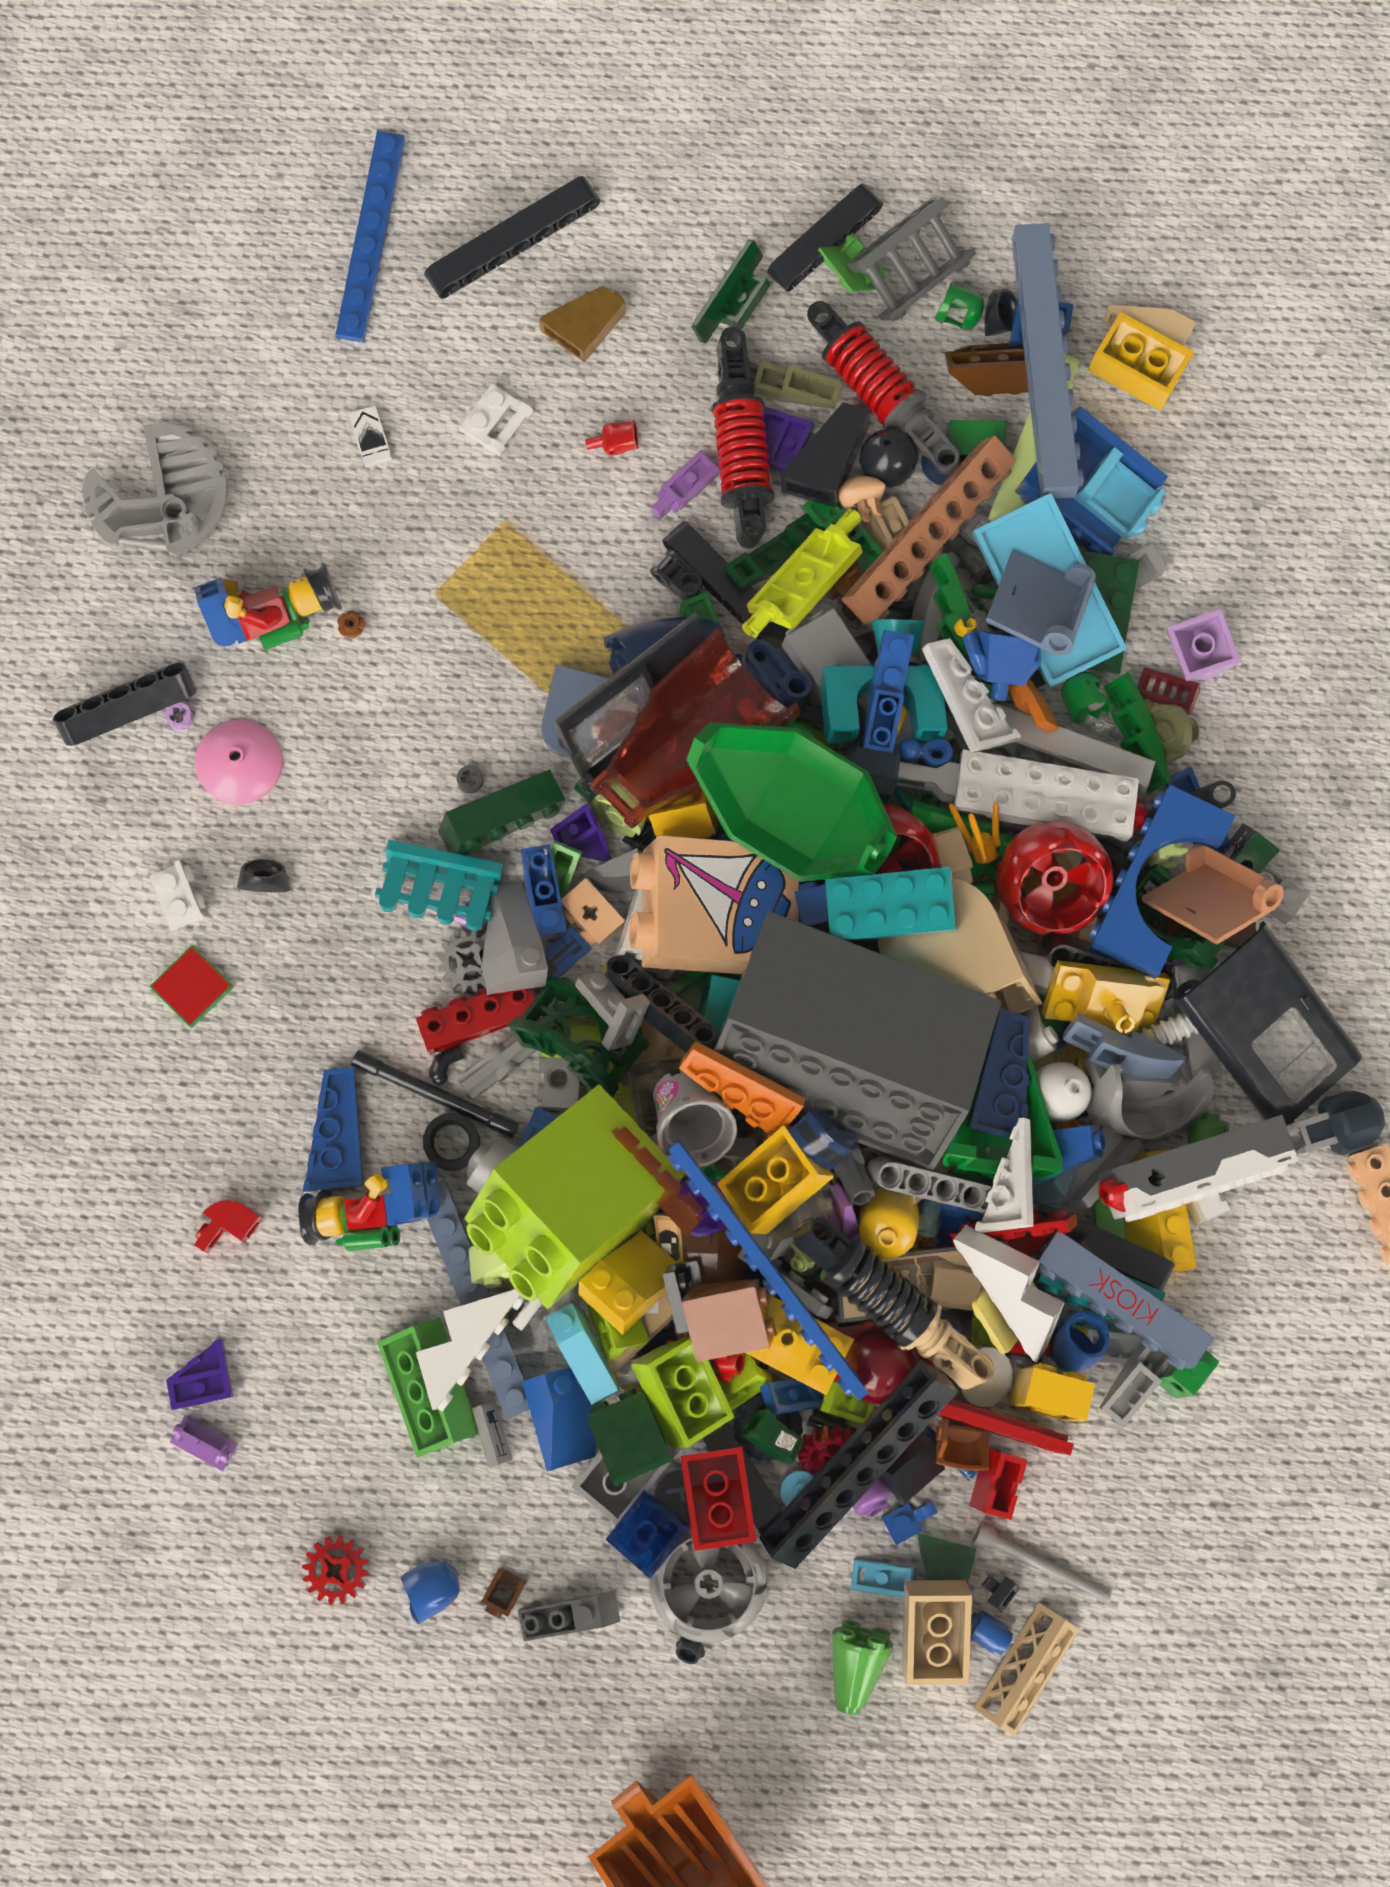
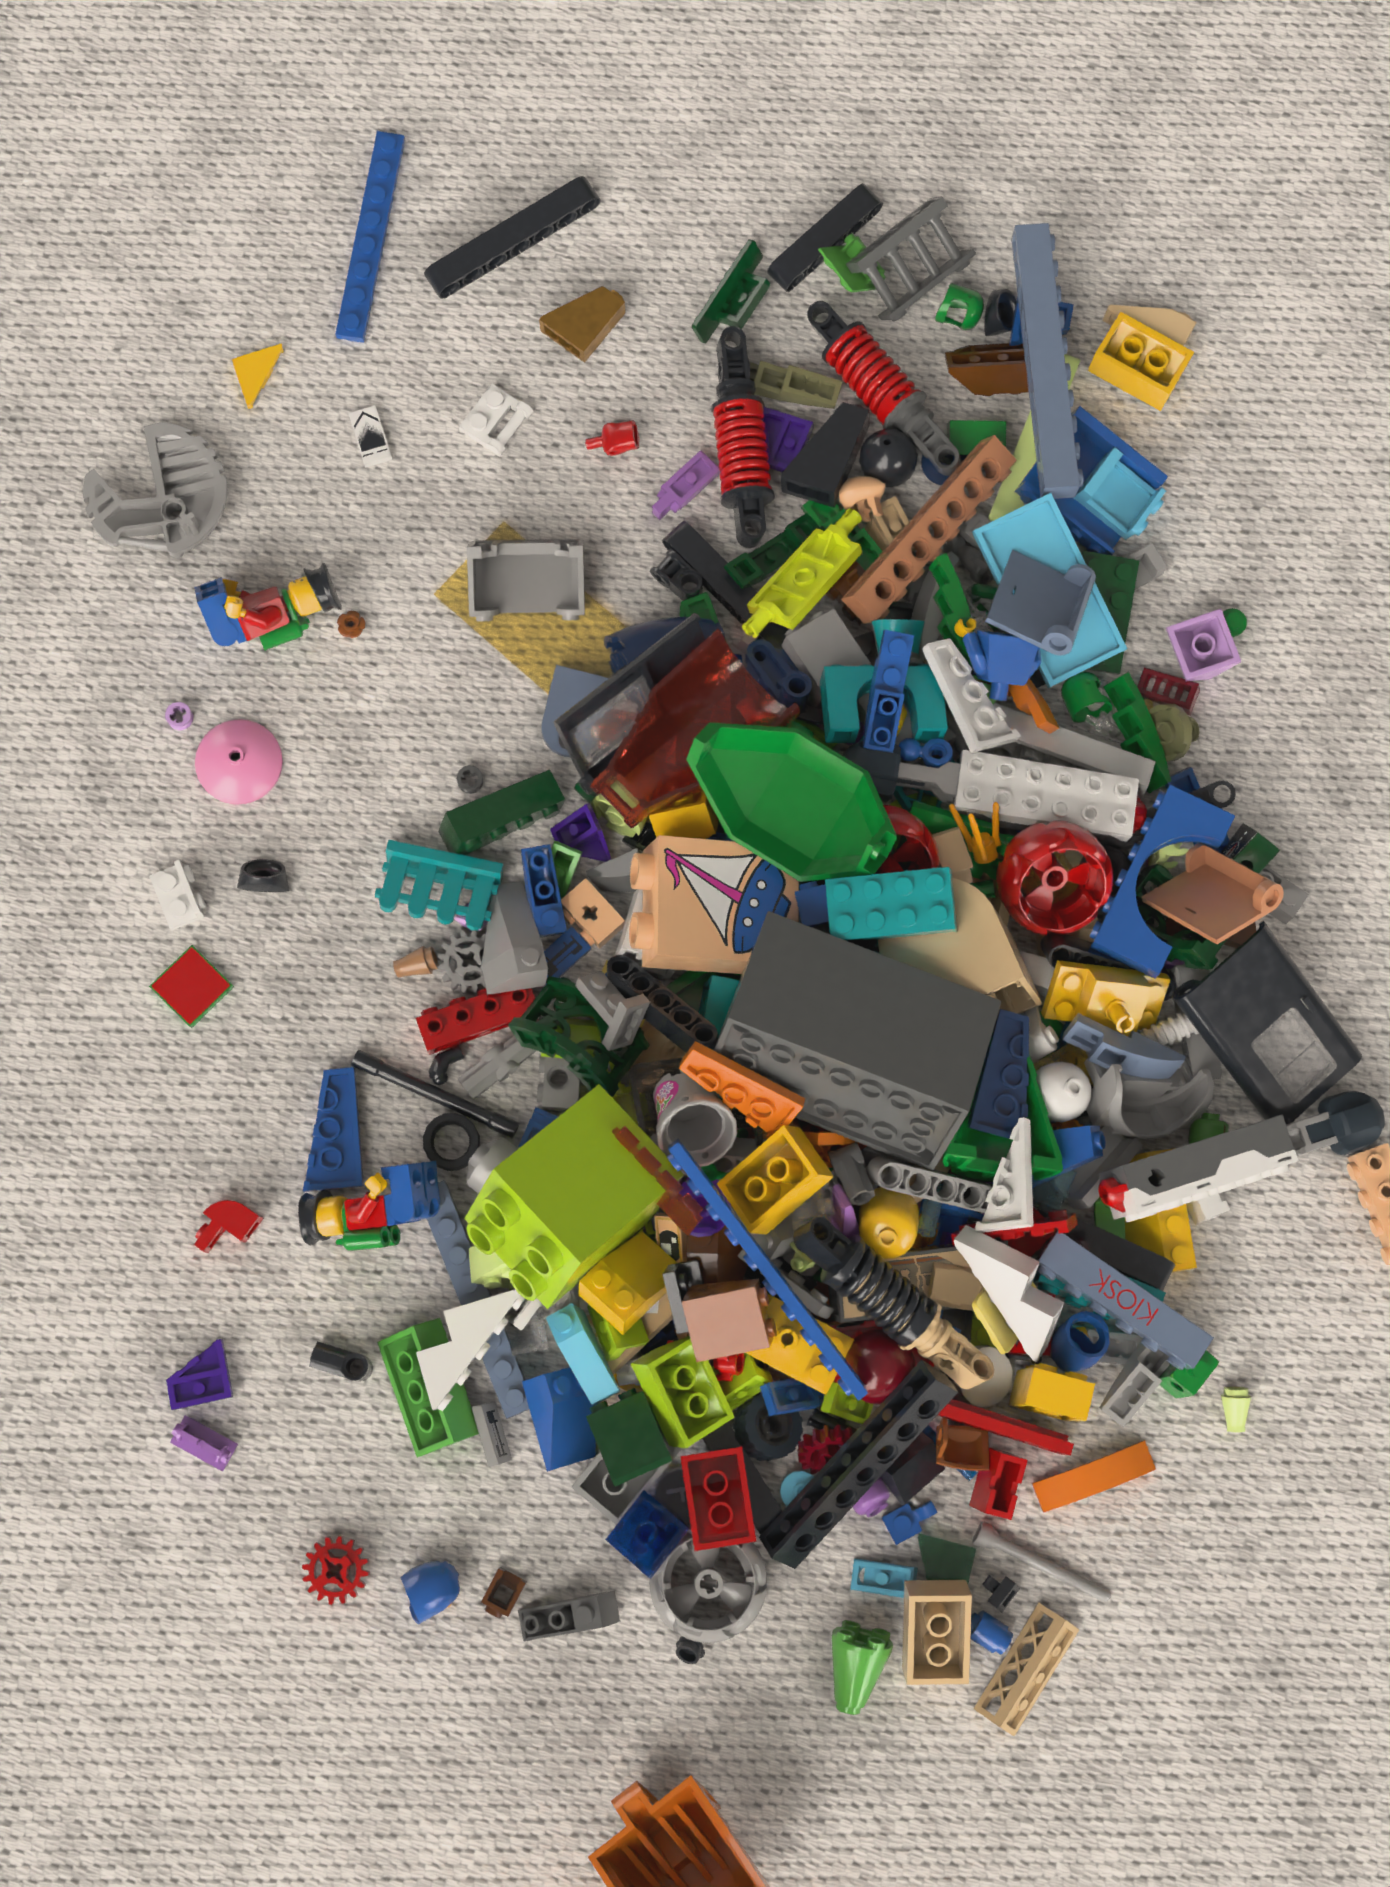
(124, 704): black beam -> none
(254, 371): none -> yellow tile
(338, 1361): none -> black piece
(417, 962): none -> medium nougat cone
(526, 577): none -> light grey windscreen
(772, 1436): dark green leg -> none
(822, 1140): dark blue brick -> none
(1094, 1477): none -> orange slope
(1235, 620): none -> green plate
(1236, 1407): none -> yellowish green cone

